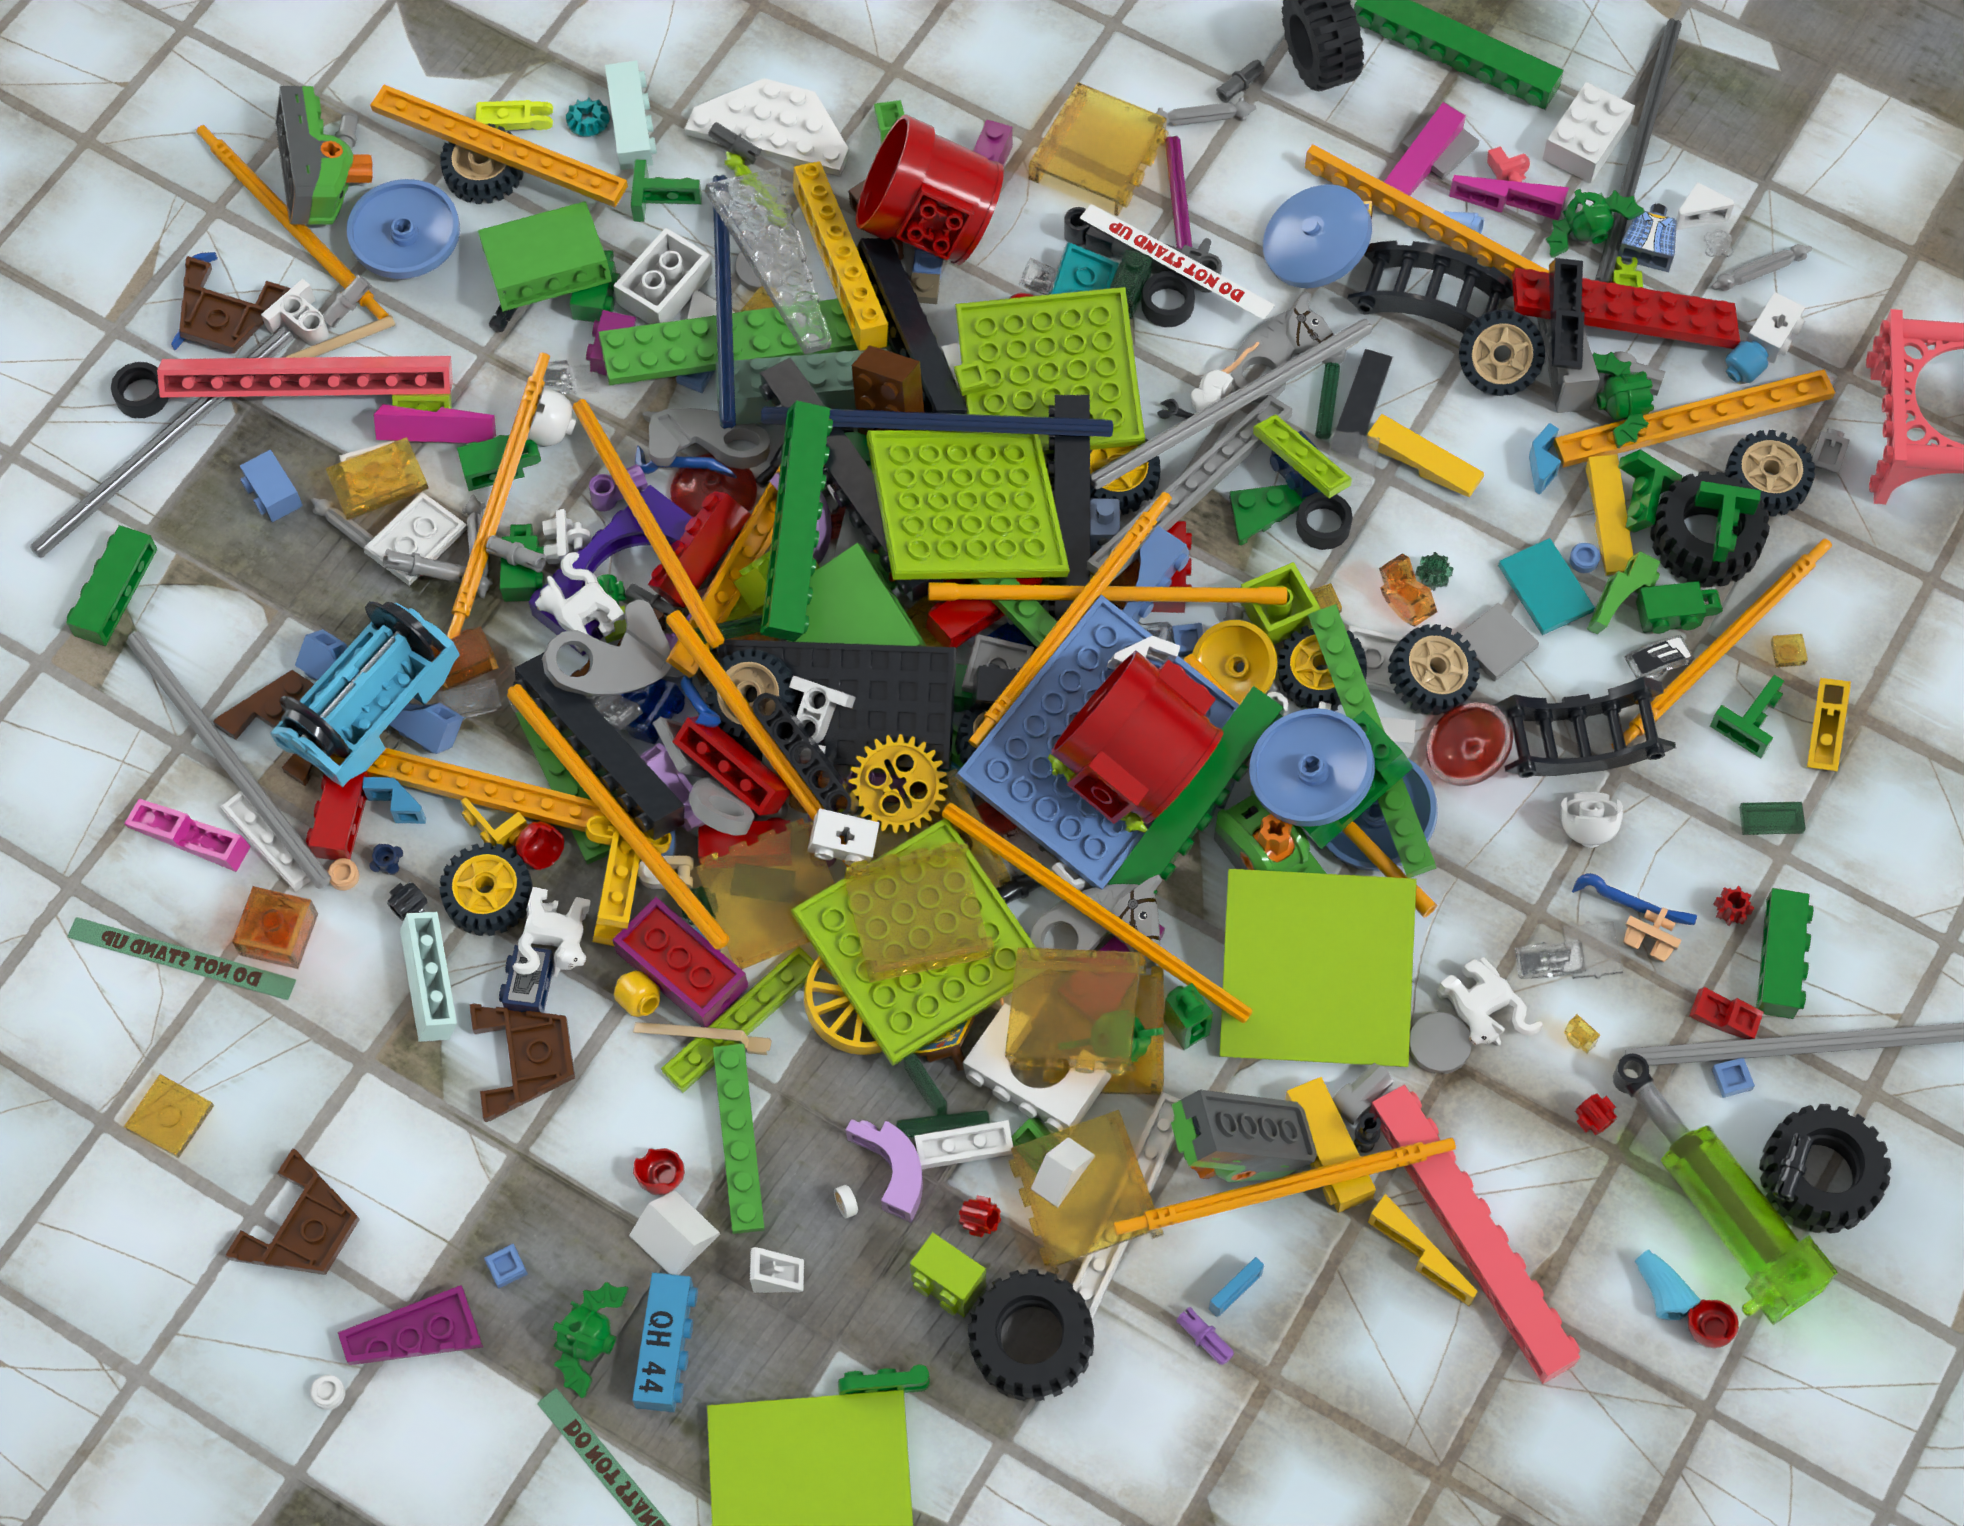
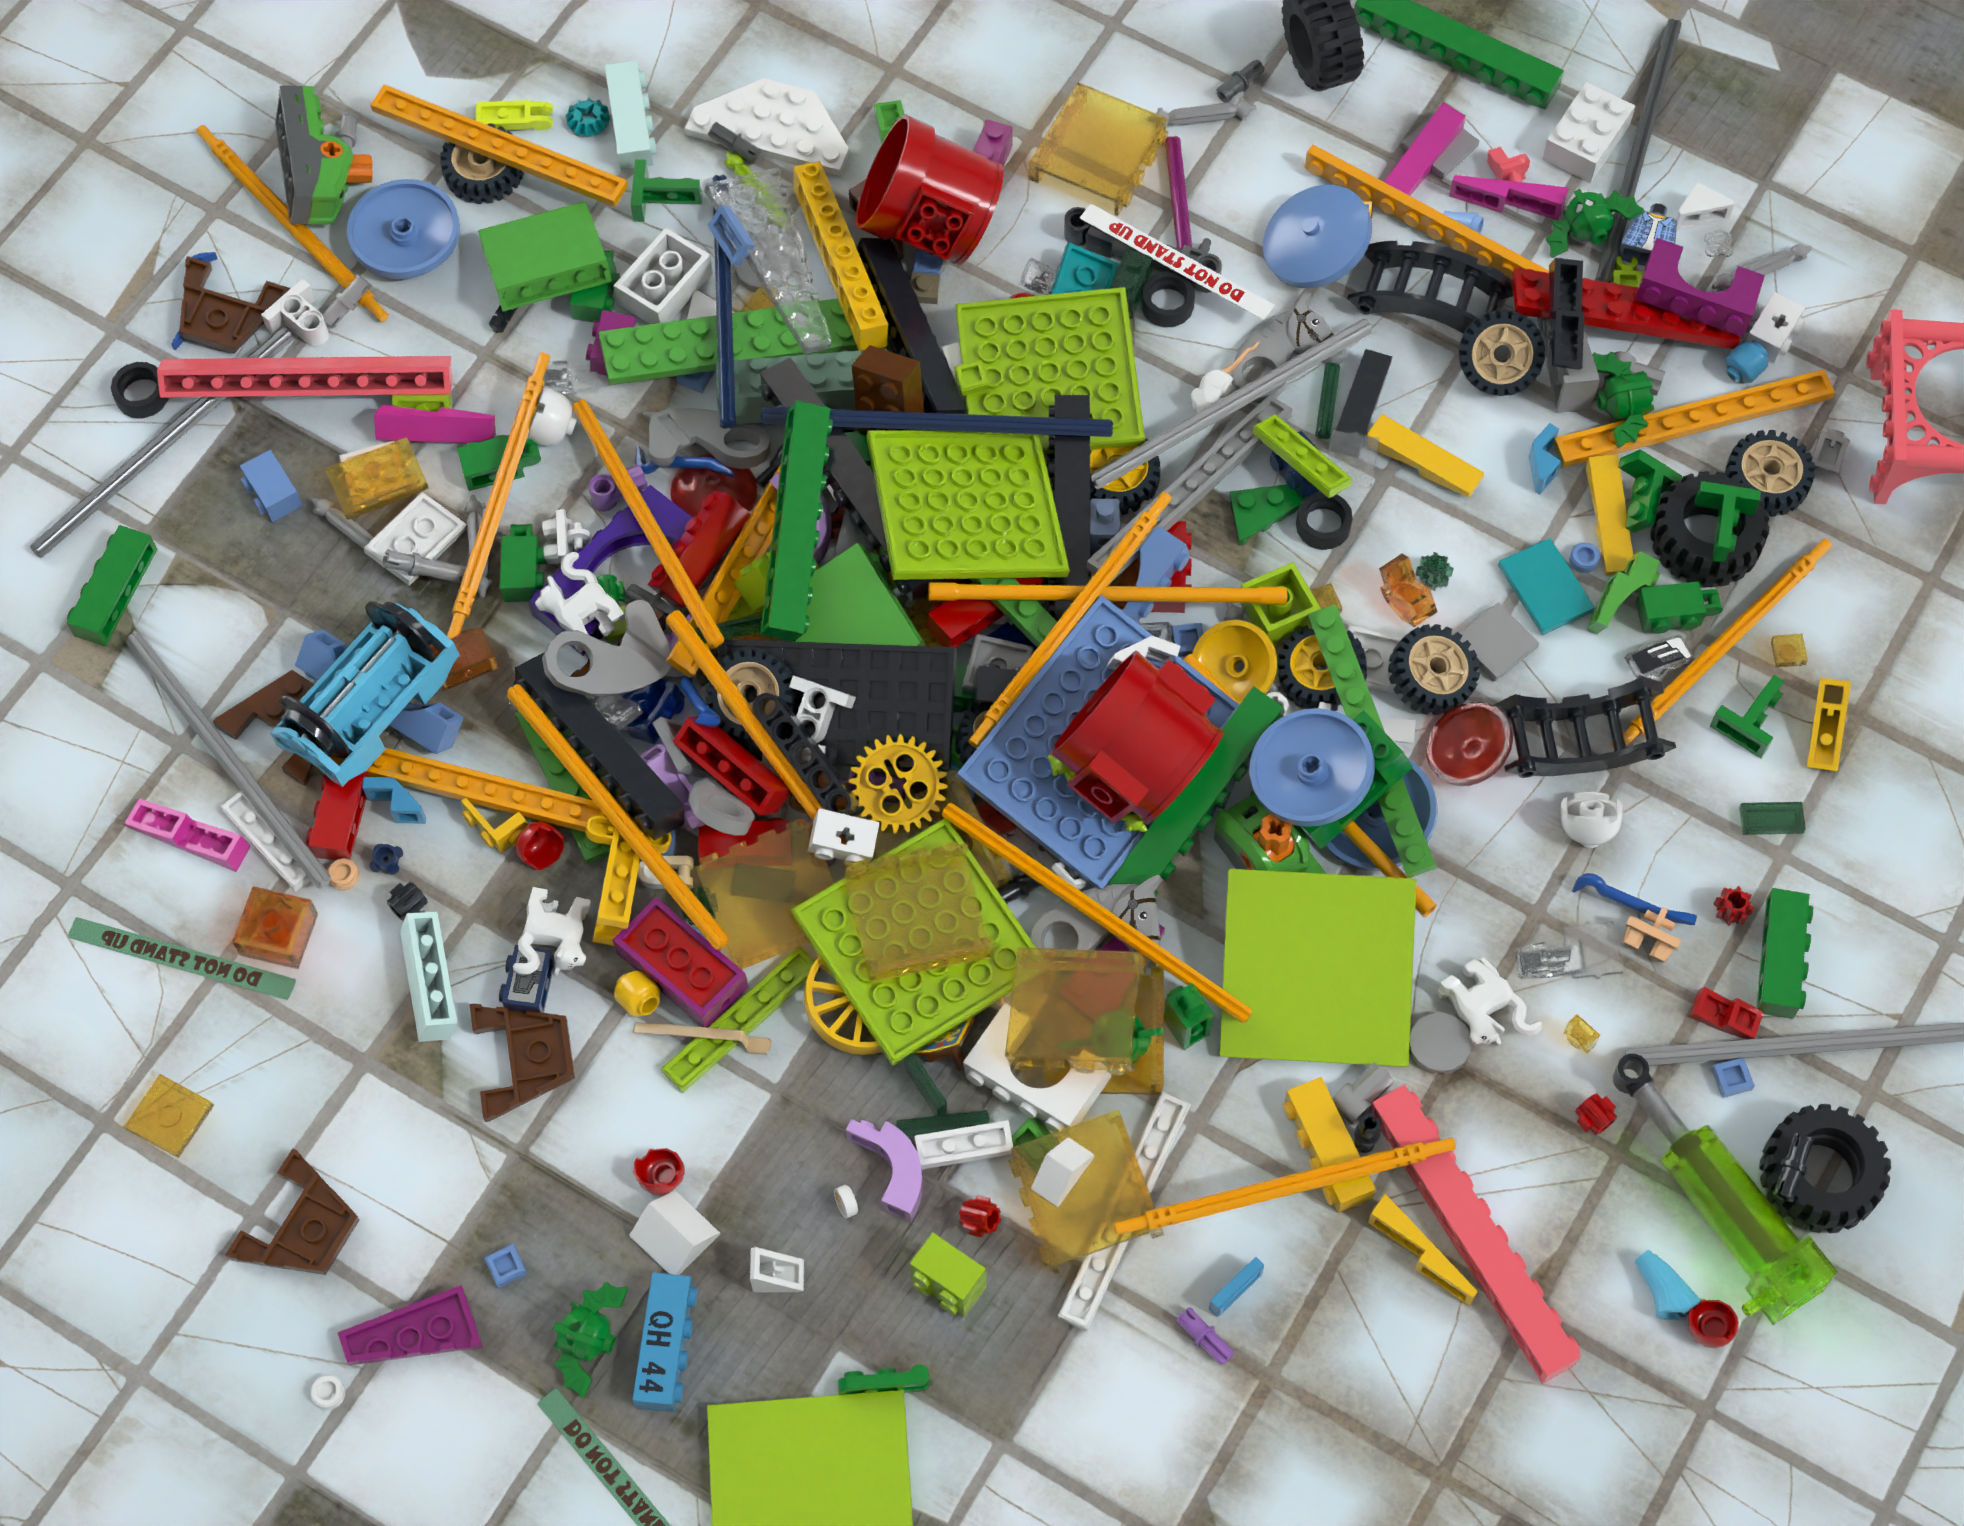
(345, 338): tan bar -> none
(472, 698): clear plate -> none
(483, 868): wheel -> none
(515, 553): light grey pin -> none
(733, 230): none -> medium blue tile
(738, 1139): bright green plate -> none
(1022, 1292): black tyre -> none
(1173, 409): black hand -> none
(1242, 1136): dark grey piece -> none
(1666, 289): none -> magenta arch

